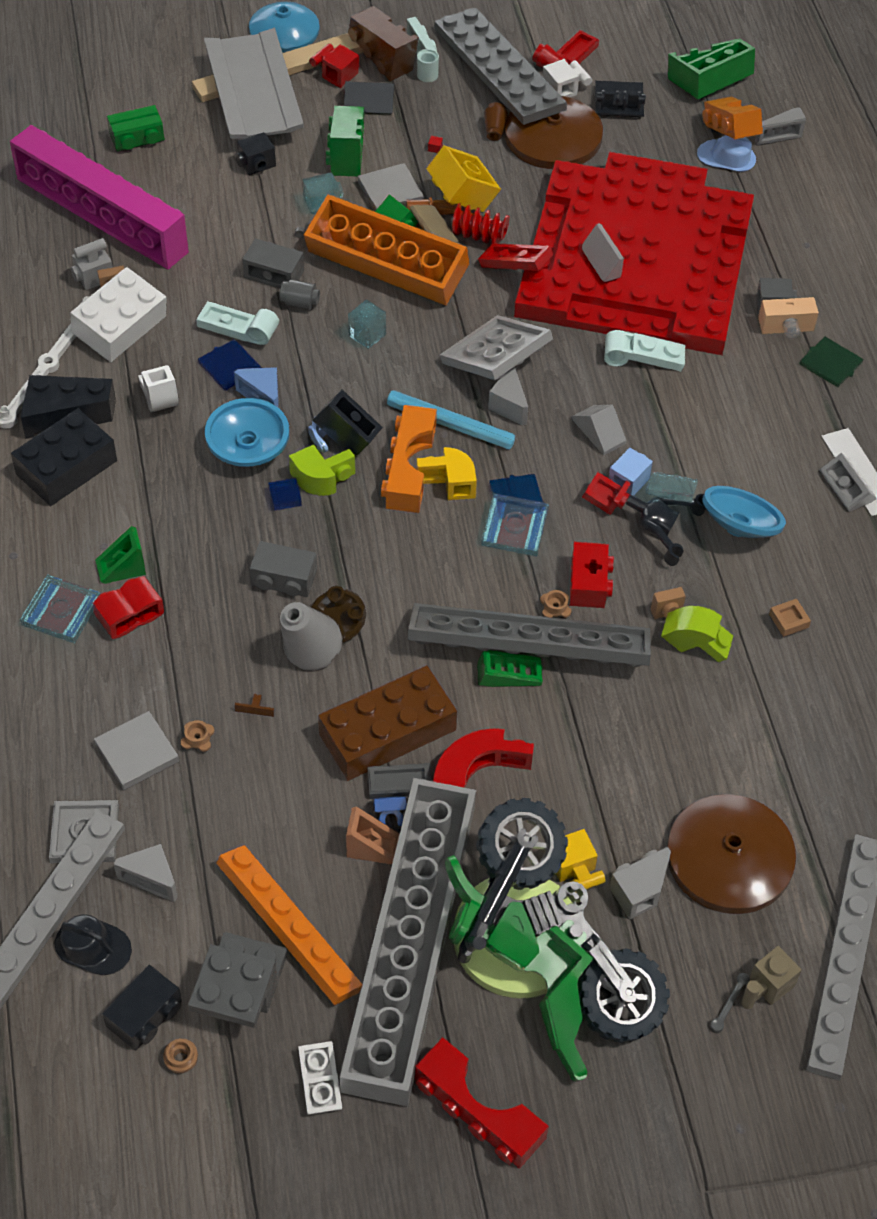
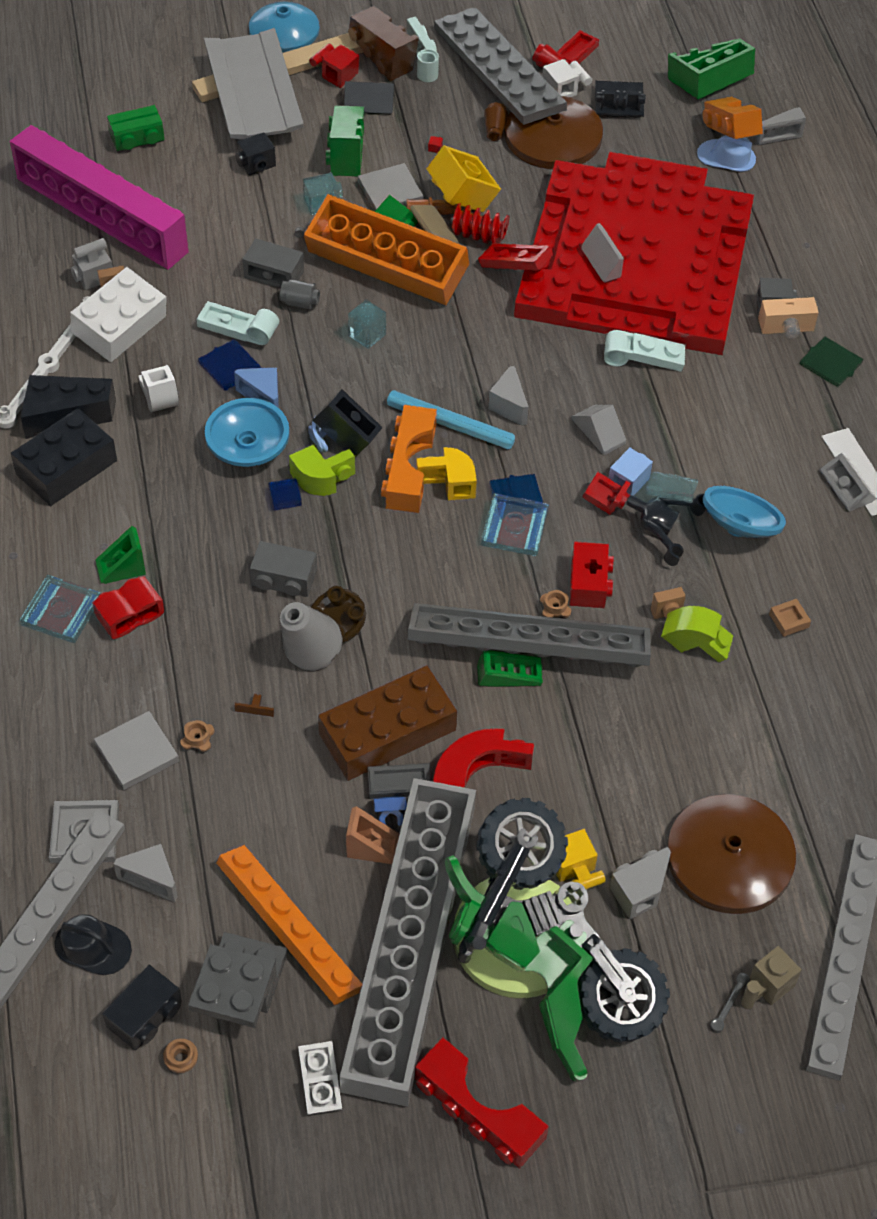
(496, 347): light grey plate -> none

